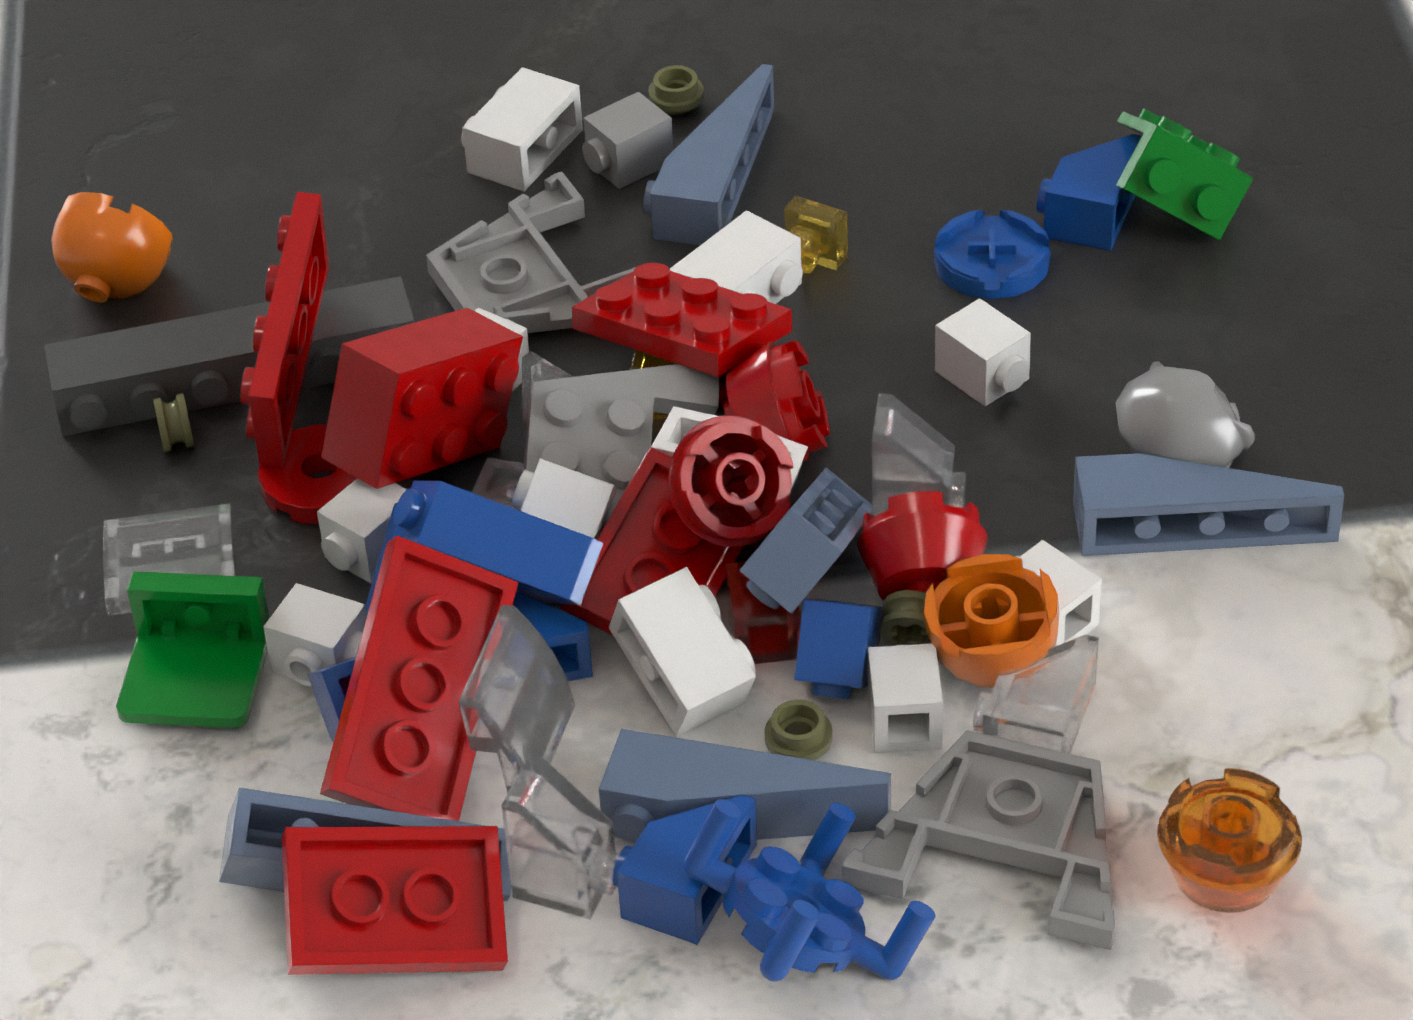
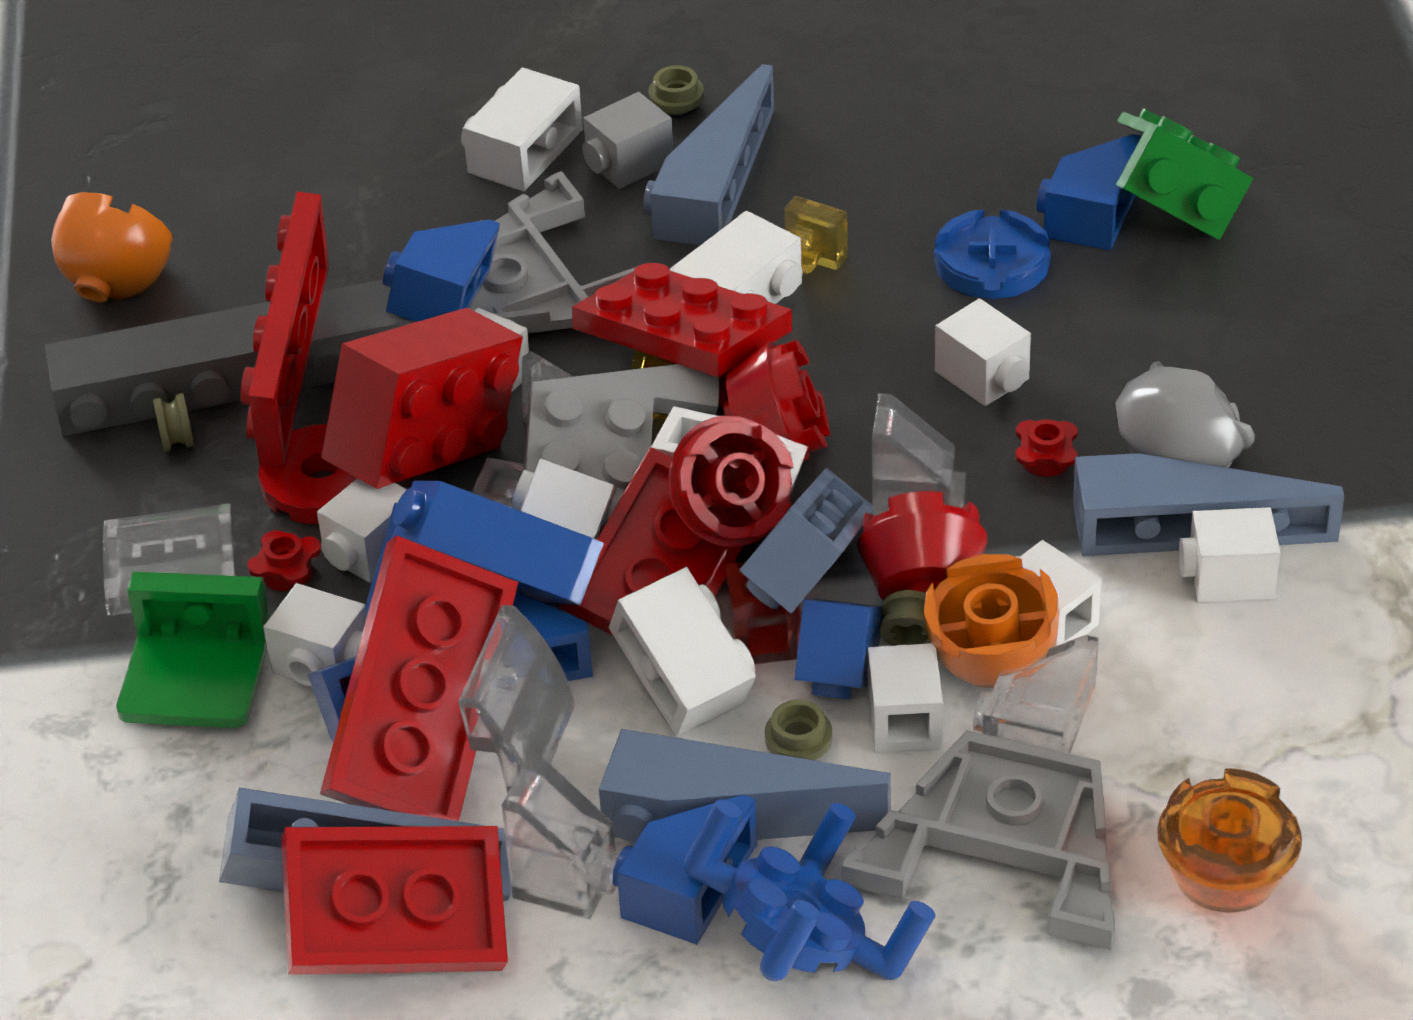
(284, 560): none -> red plate
(440, 269): none -> blue slope
(1046, 446): none -> red plate
(1231, 555): none -> white brick

